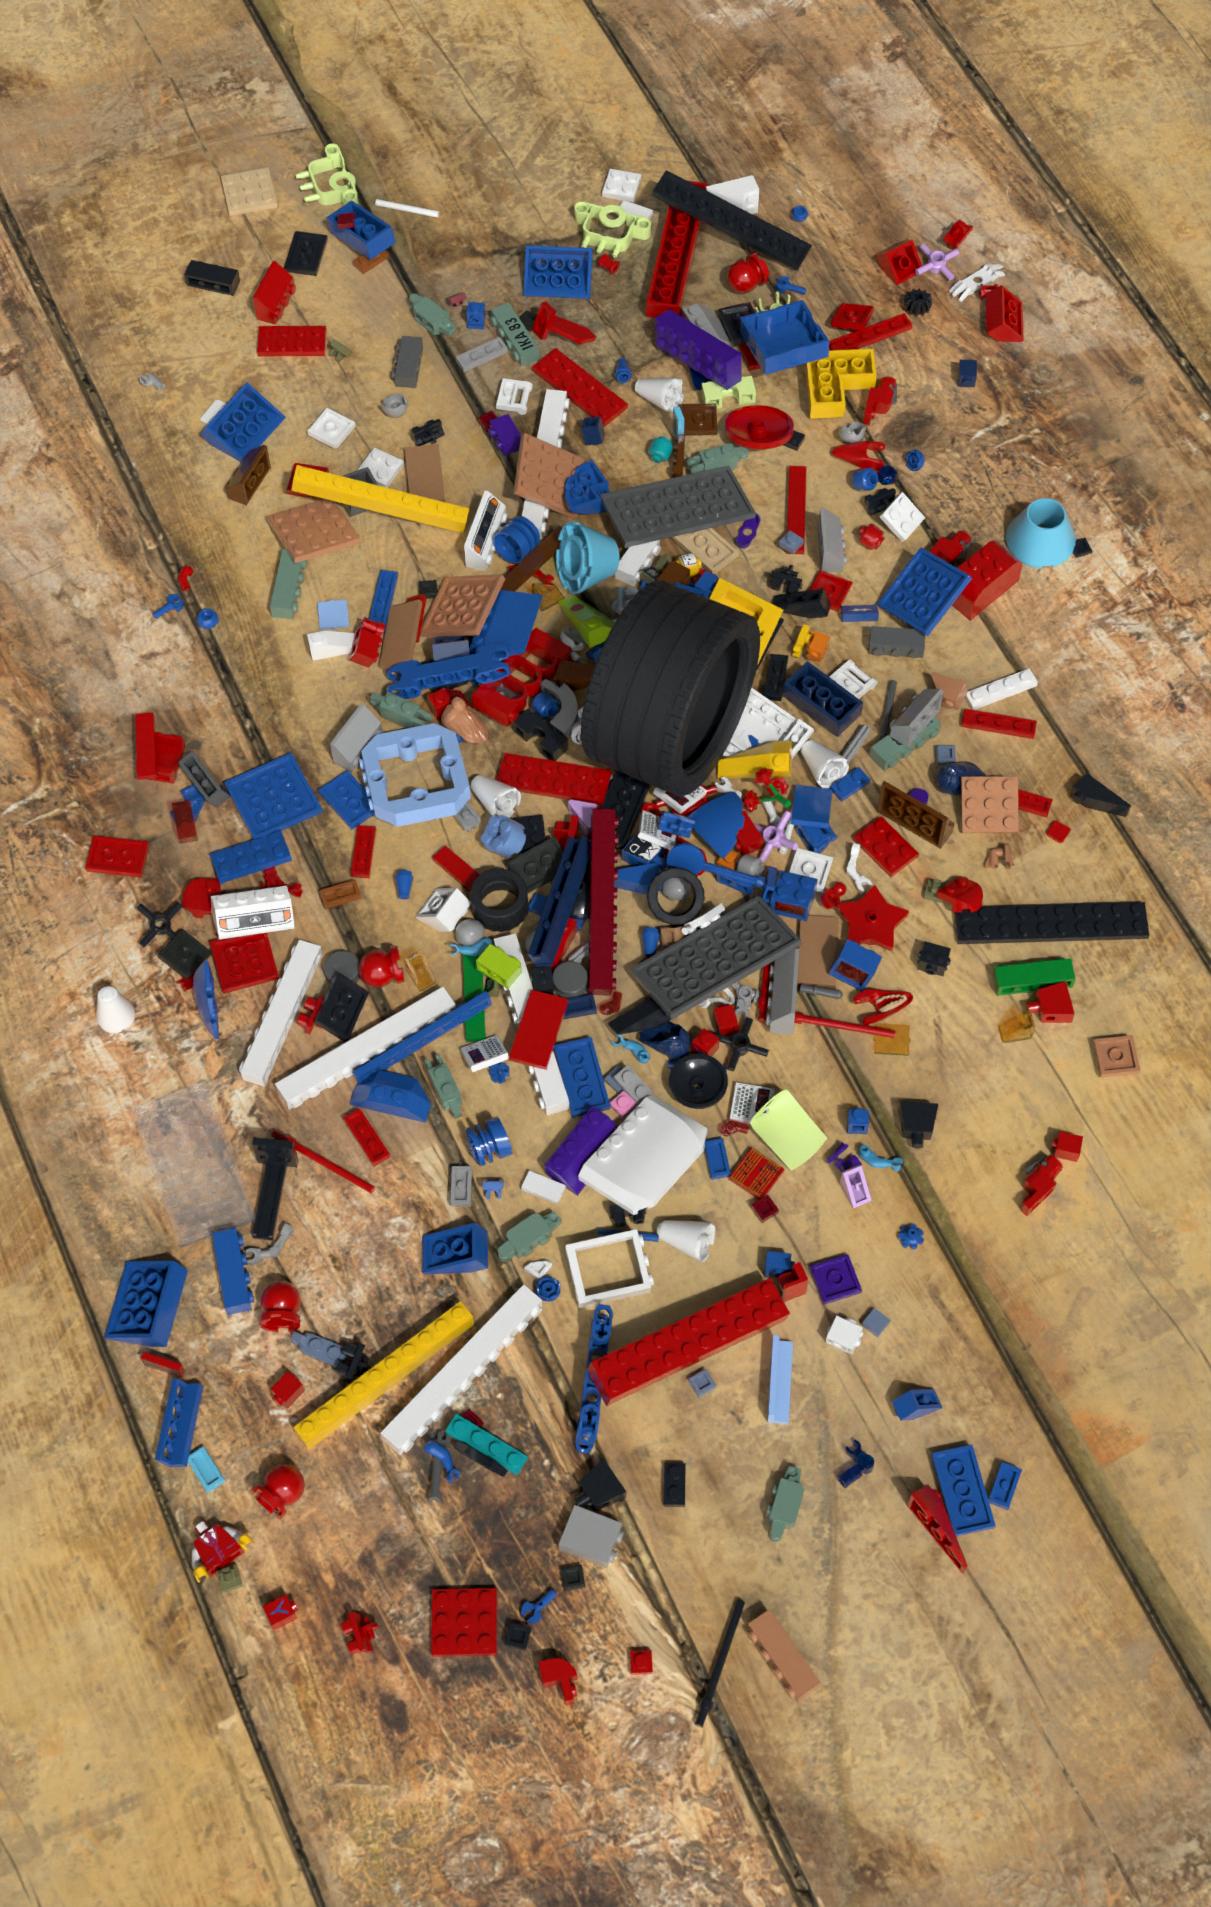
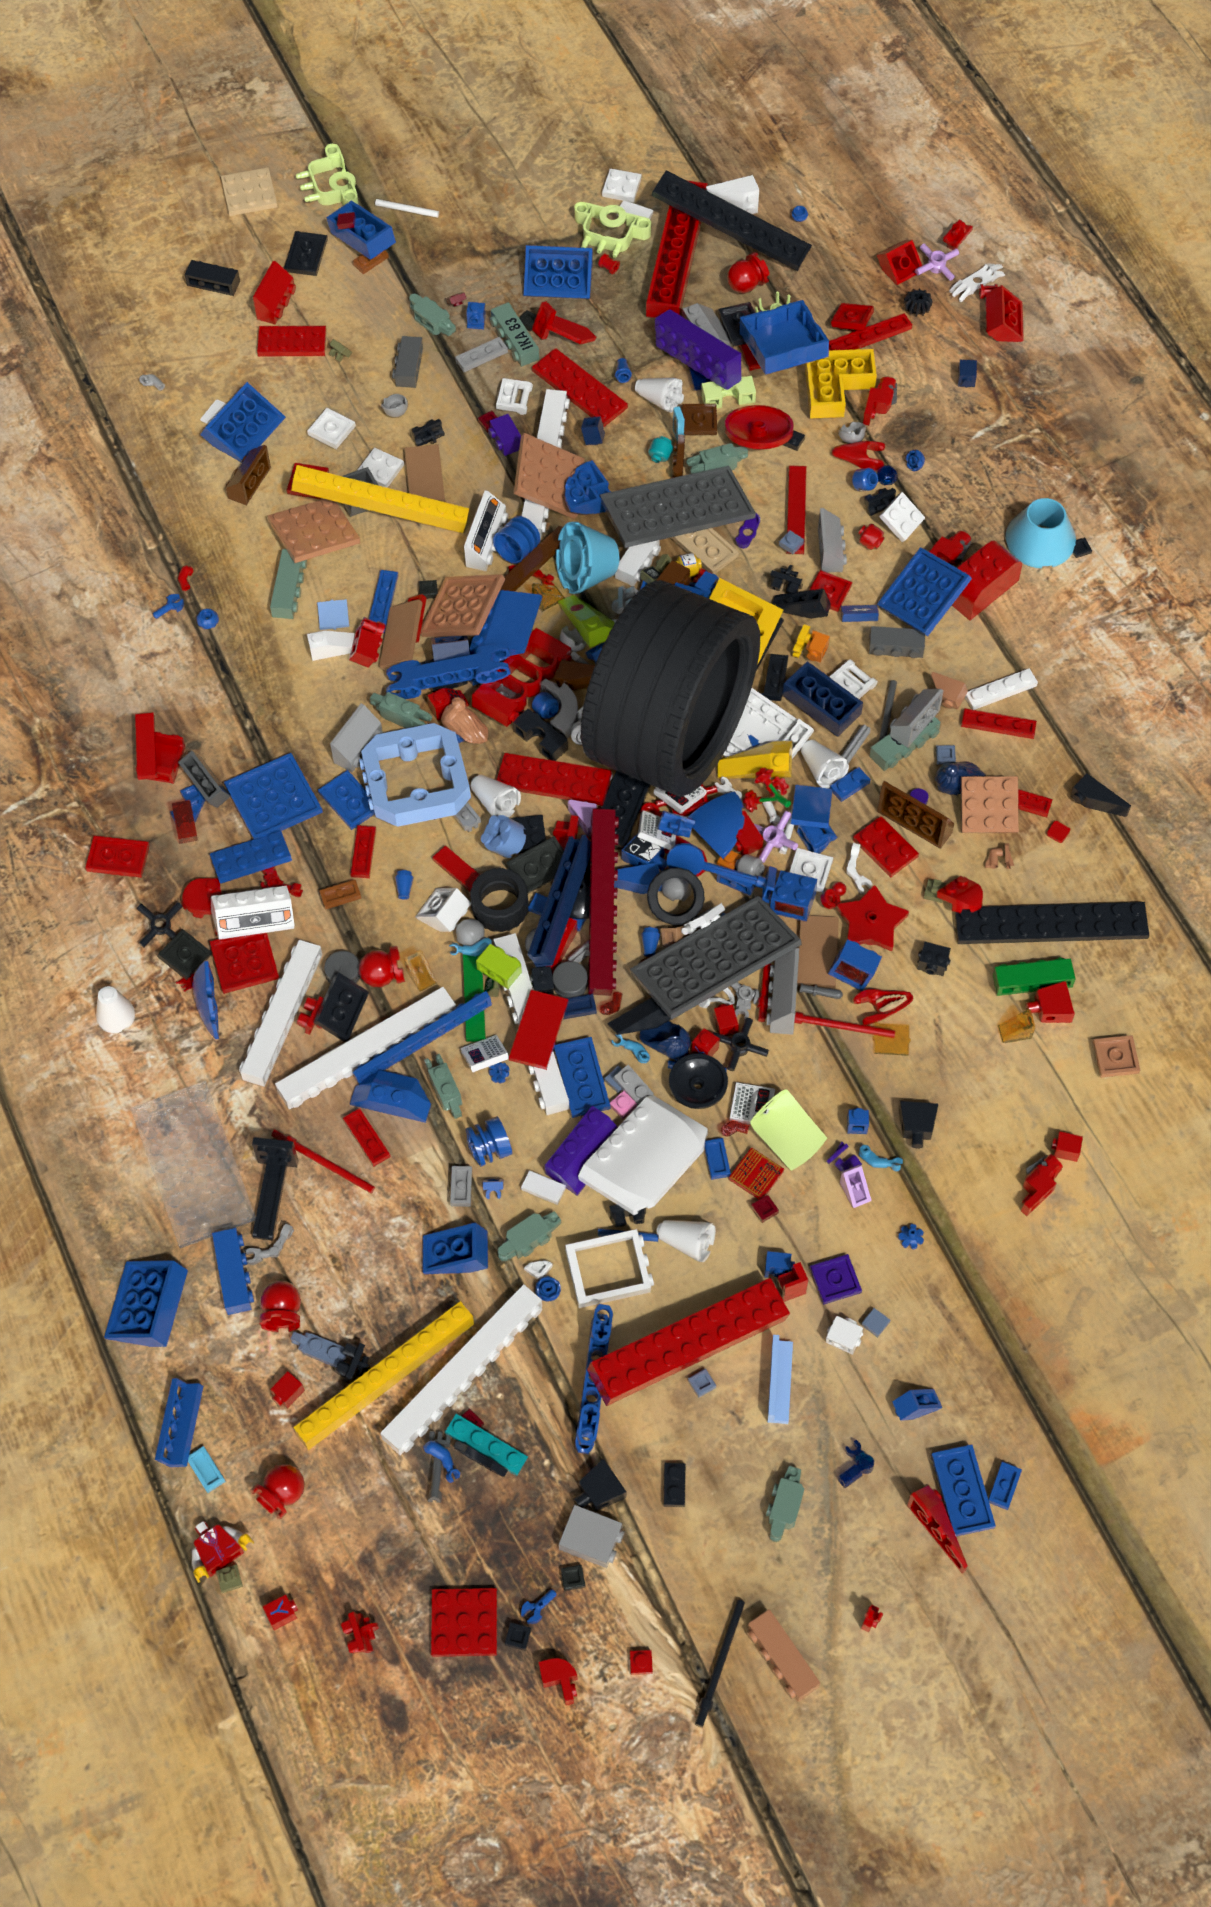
(162, 1364): red tile -> none
(788, 286): blue bar -> none
(872, 1618): none -> red plate

